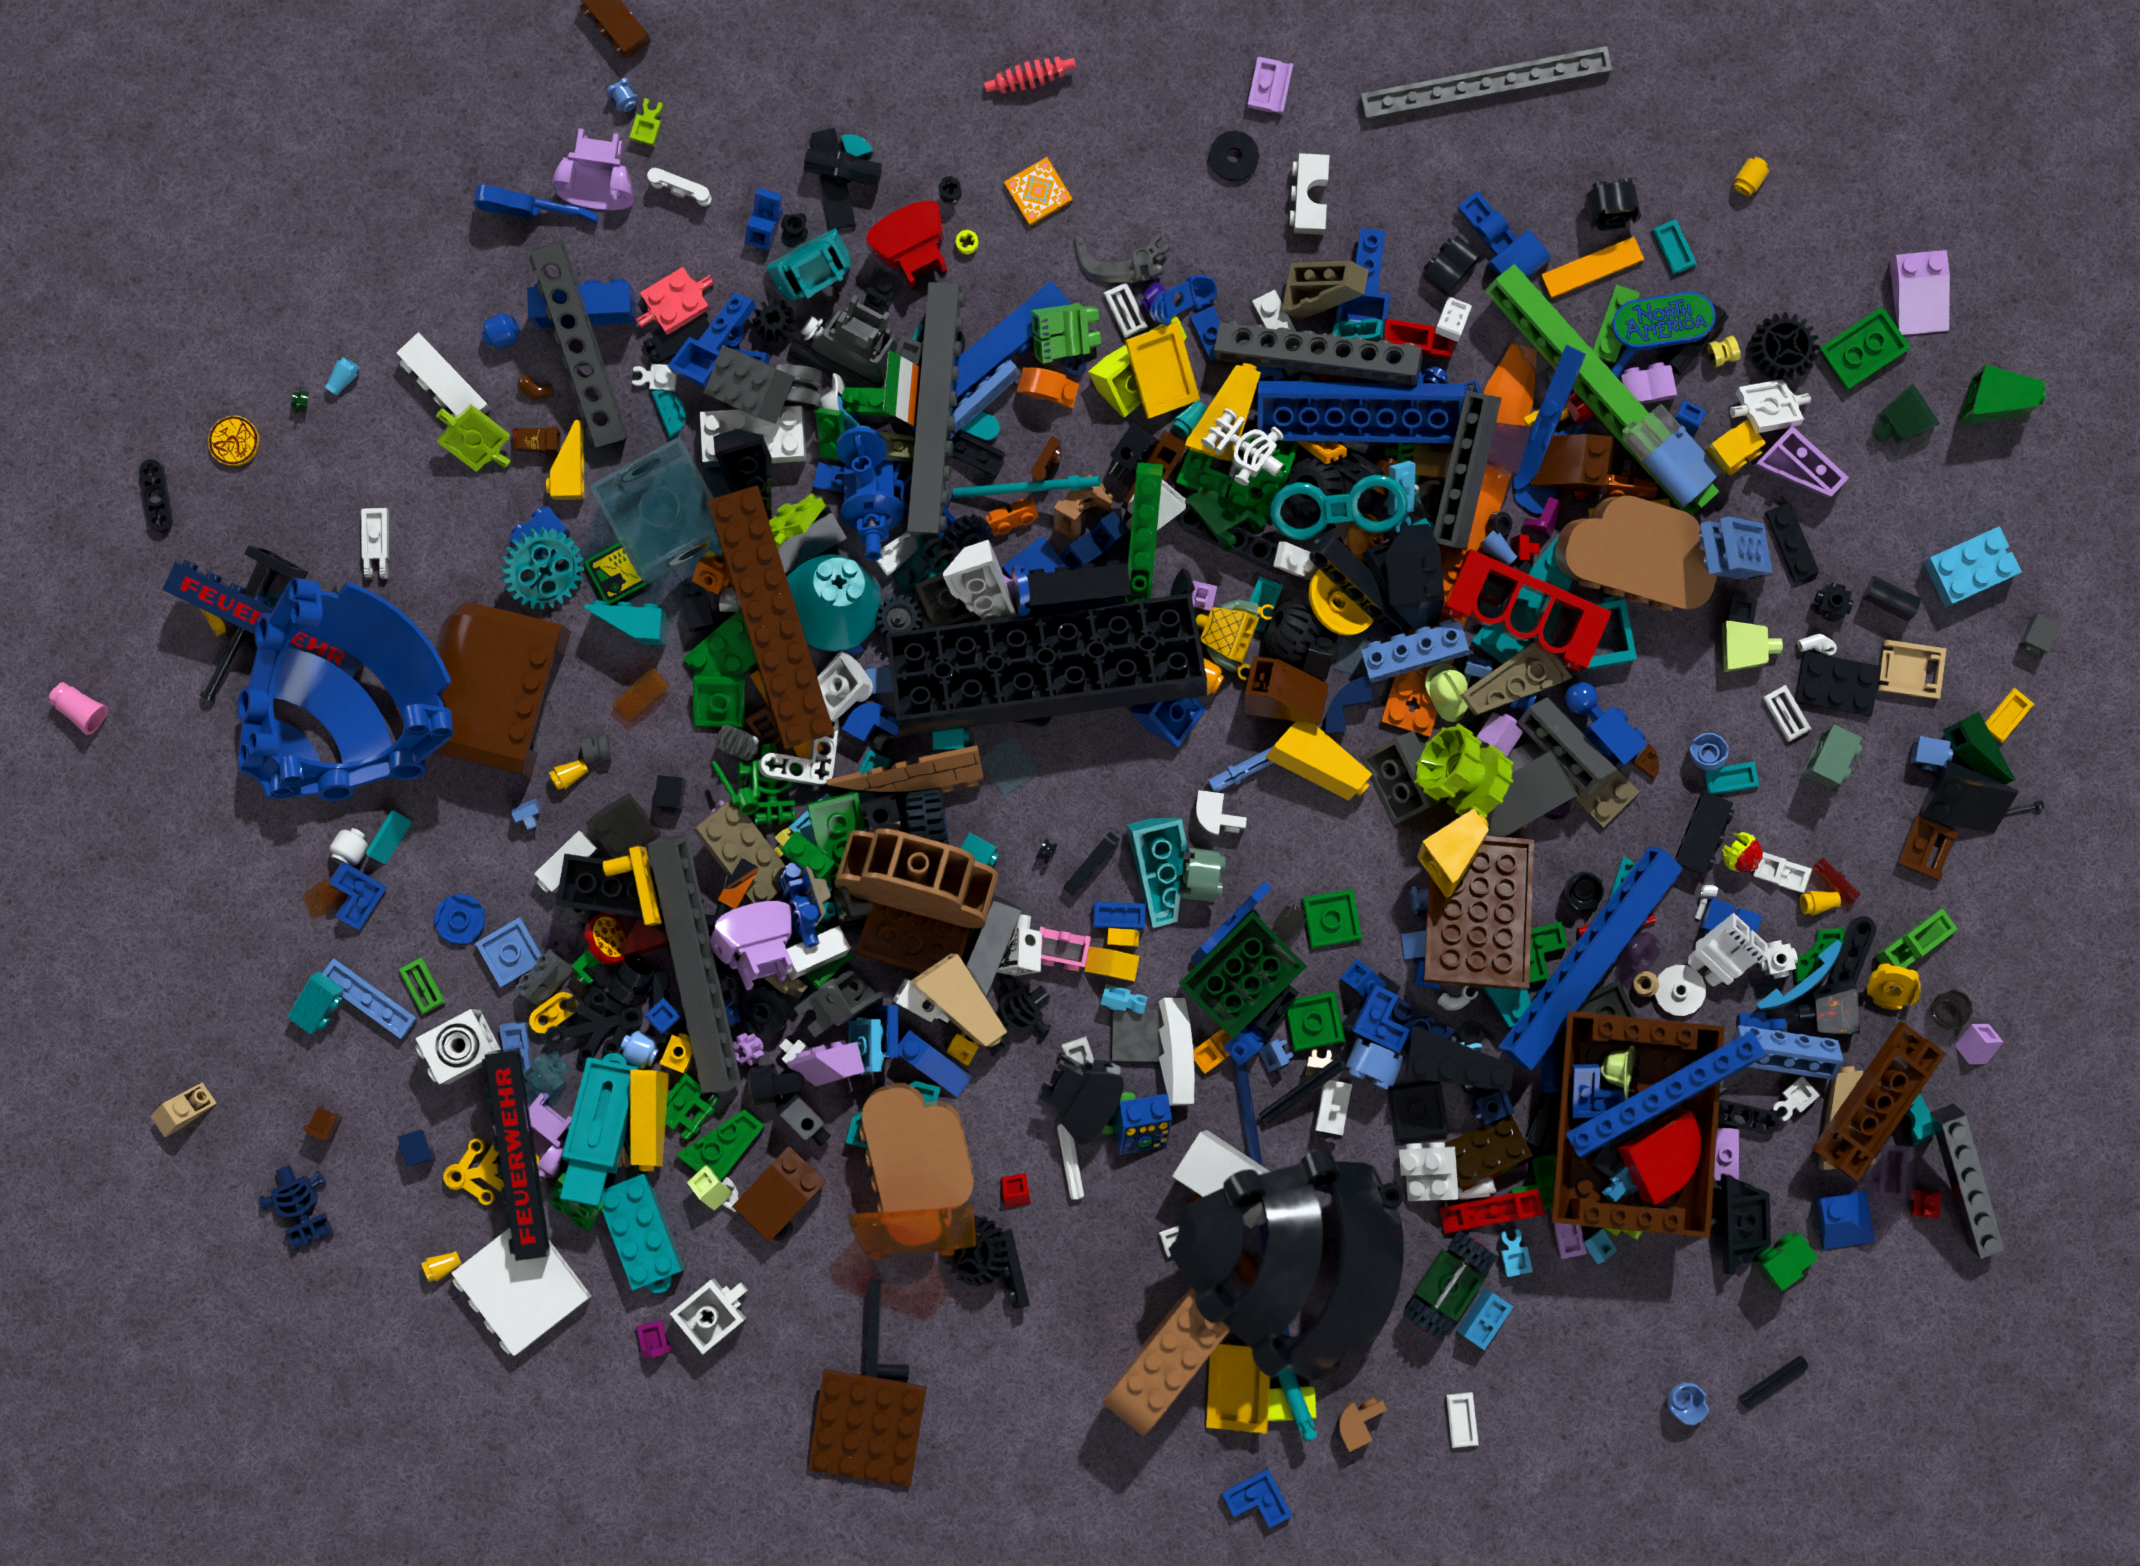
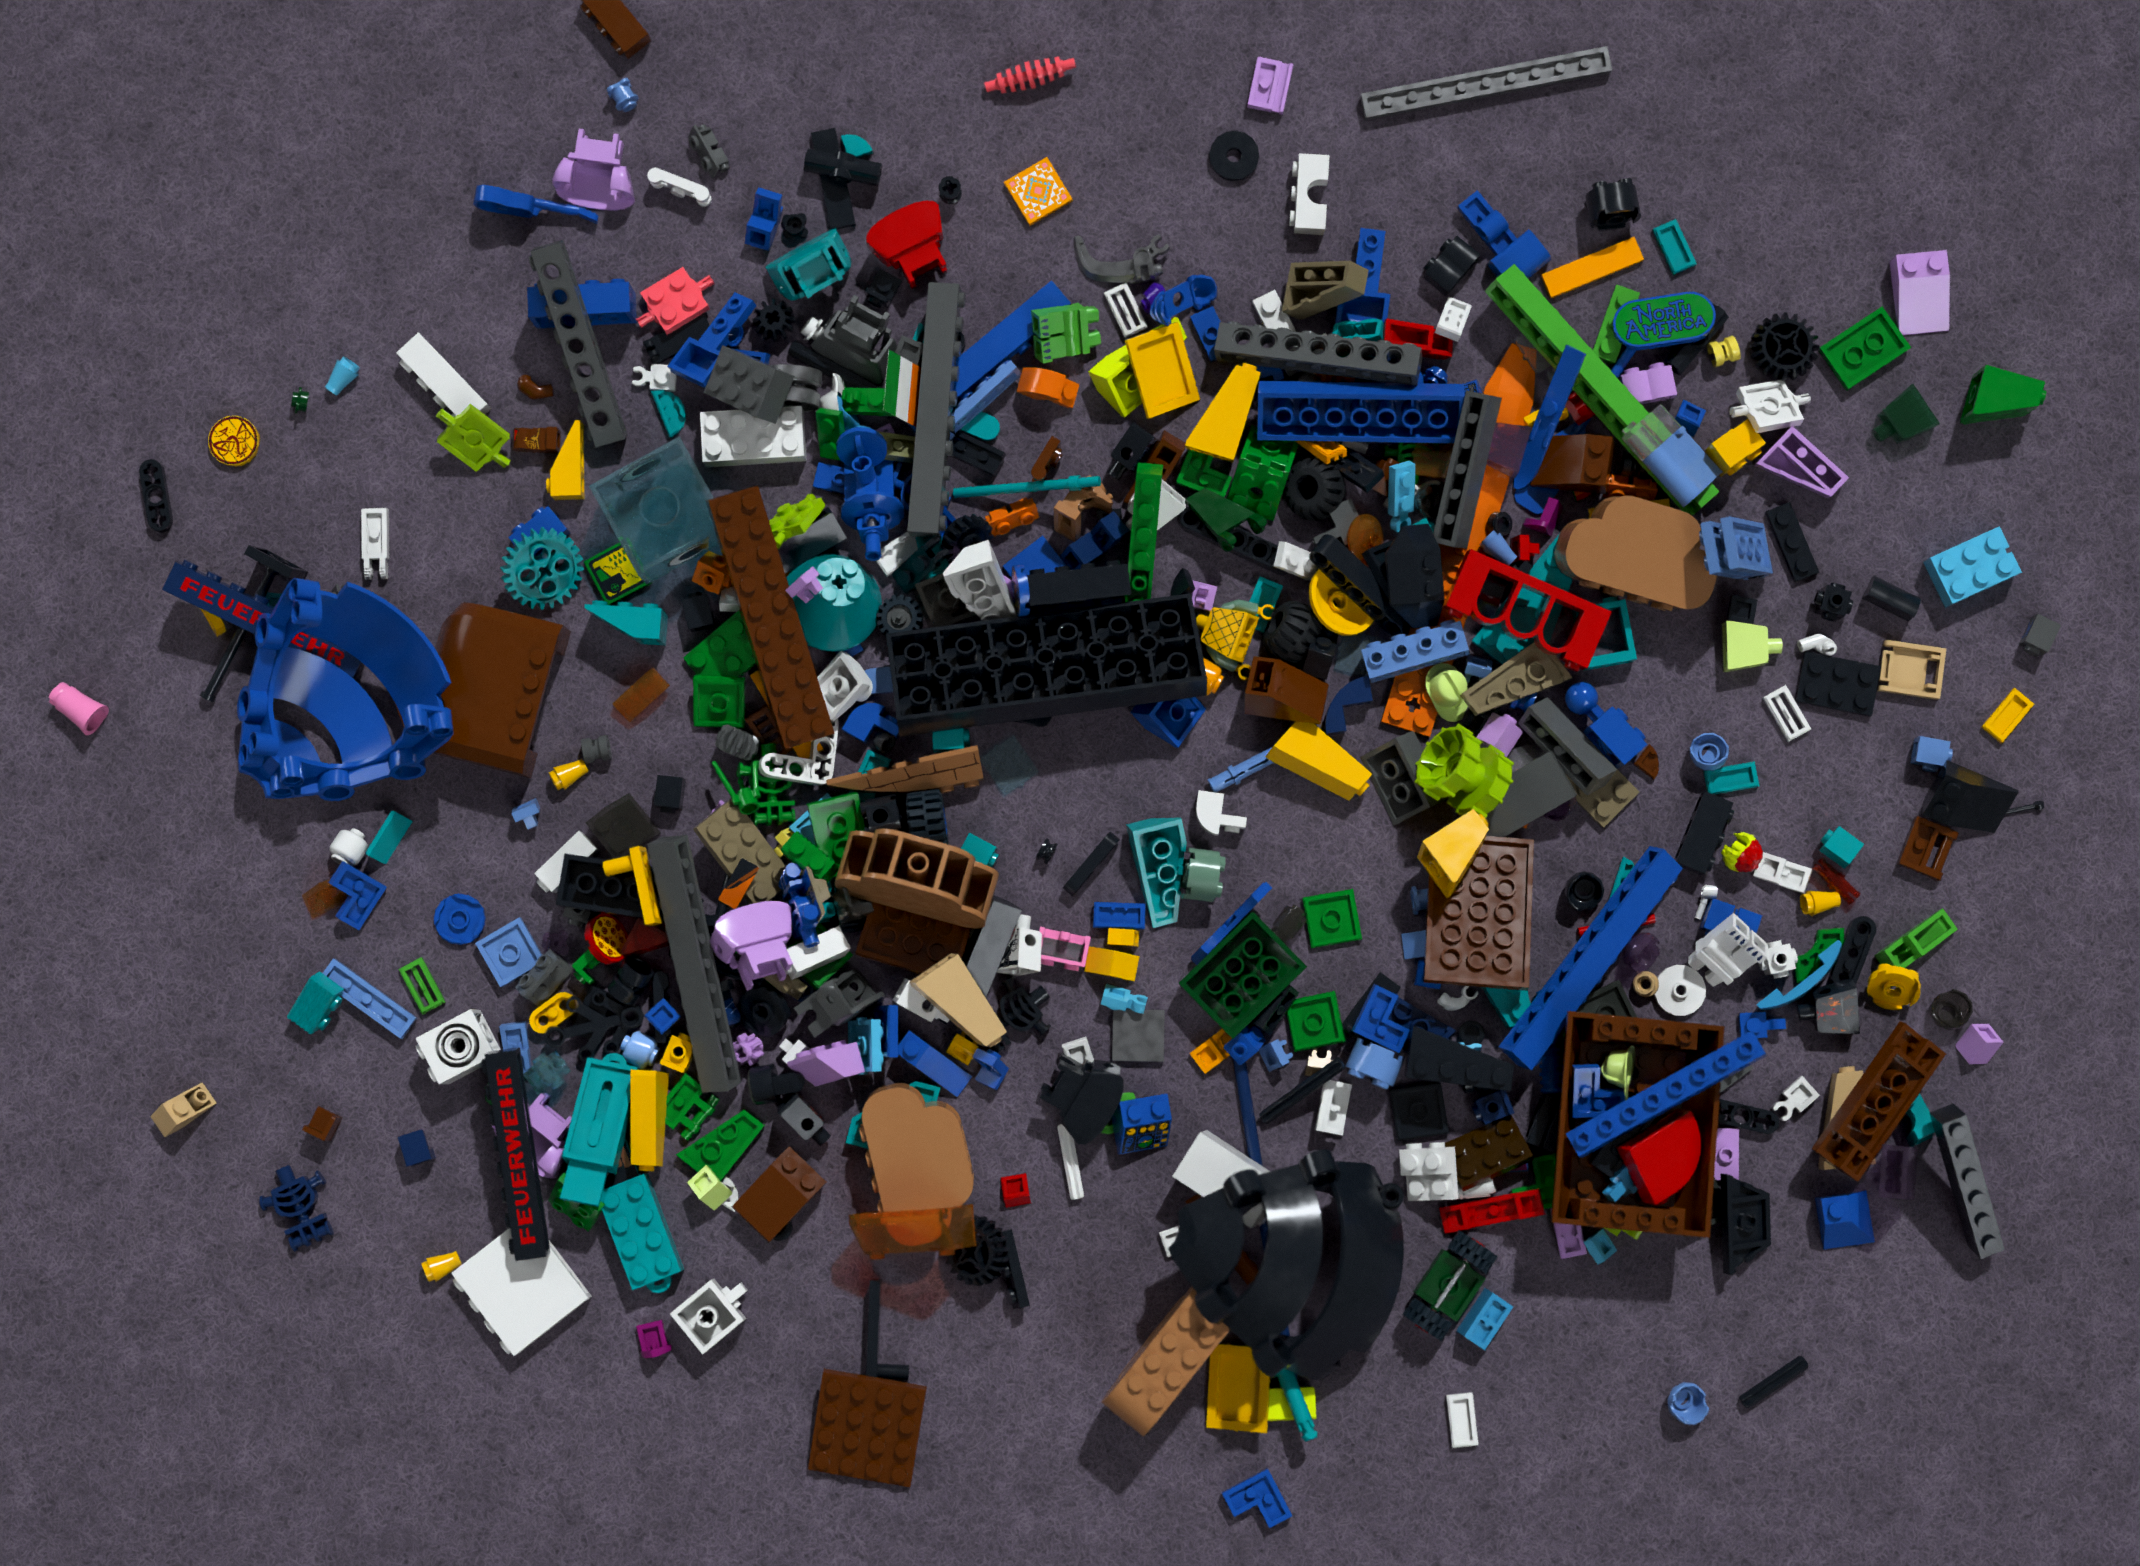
(485, 1171): yellow plant -> none
(500, 331): blue head -> none
(646, 126): lime plate -> none
(701, 140): none -> dark grey hinge
(745, 463): black wedge -> none
(804, 584): none -> lavender tile
(963, 235): neon yellow bush -> none
(992, 1068): none -> blue bracket
(1081, 369): dark blue bush -> none
(1178, 1055): white slope -> none
(1188, 419): teal cone -> none
(1268, 441): white piece -> none
(1339, 507): teal bar -> none
(1352, 1424): medium nougat brick -> none
(1361, 978): blue bracket -> none
(1515, 1258): medium azure plate -> none
(1544, 940): green plate -> none
(1751, 176): yellow brick -> none
(1786, 1261): green brick -> none
(1796, 1053): medium blue brick -> none
(1832, 756): sand green brick -> none
(1840, 846): none -> teal brick
(1926, 1204): red tile -> none
(1977, 747): dark green slope -> none

